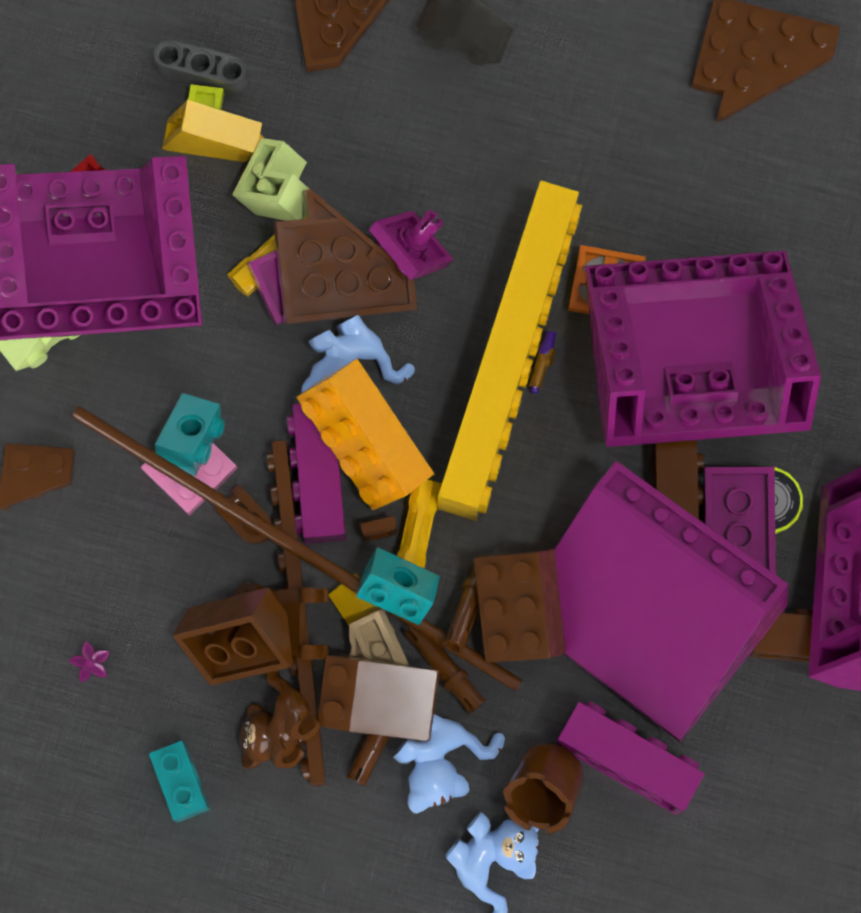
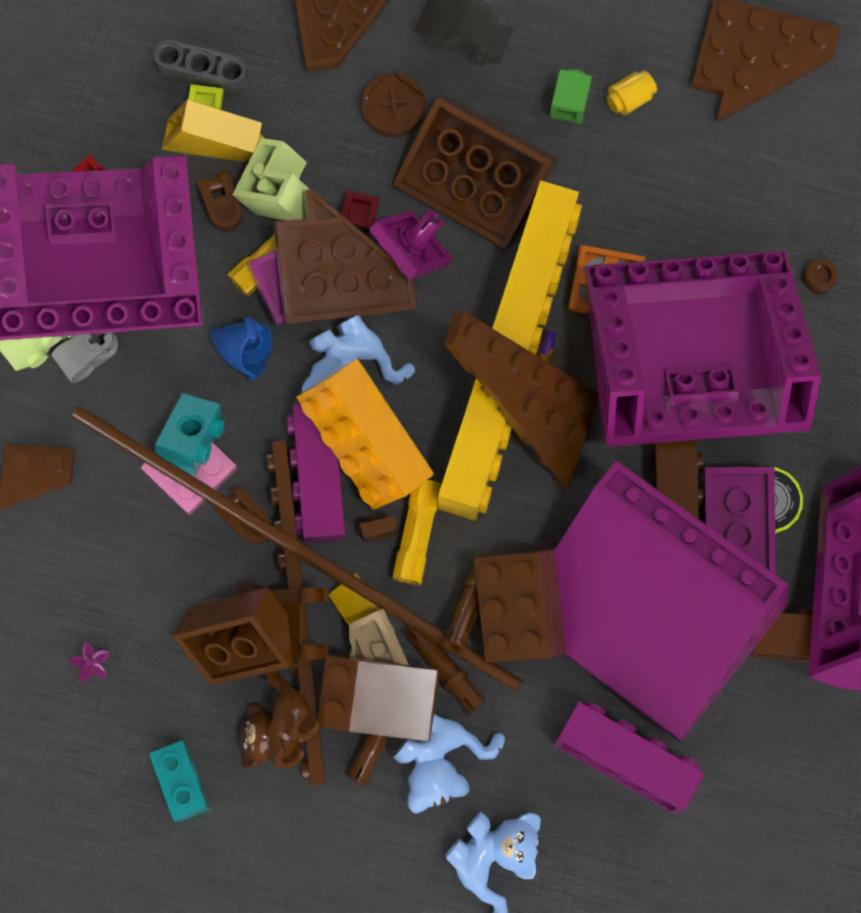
(83, 354): none -> light grey piece
(225, 210): none -> reddish brown plate
(244, 346): none -> blue hat
(360, 210): none -> dark red plate
(393, 104): none -> reddish brown tile
(398, 586): teal brick -> none
(474, 170): none -> reddish brown slope
(532, 395): none -> reddish brown wing
(544, 788): reddish brown cylinder -> none
(570, 95): none -> bright green brick
(631, 92): none -> yellow brick
(820, 276): none -> reddish brown tile

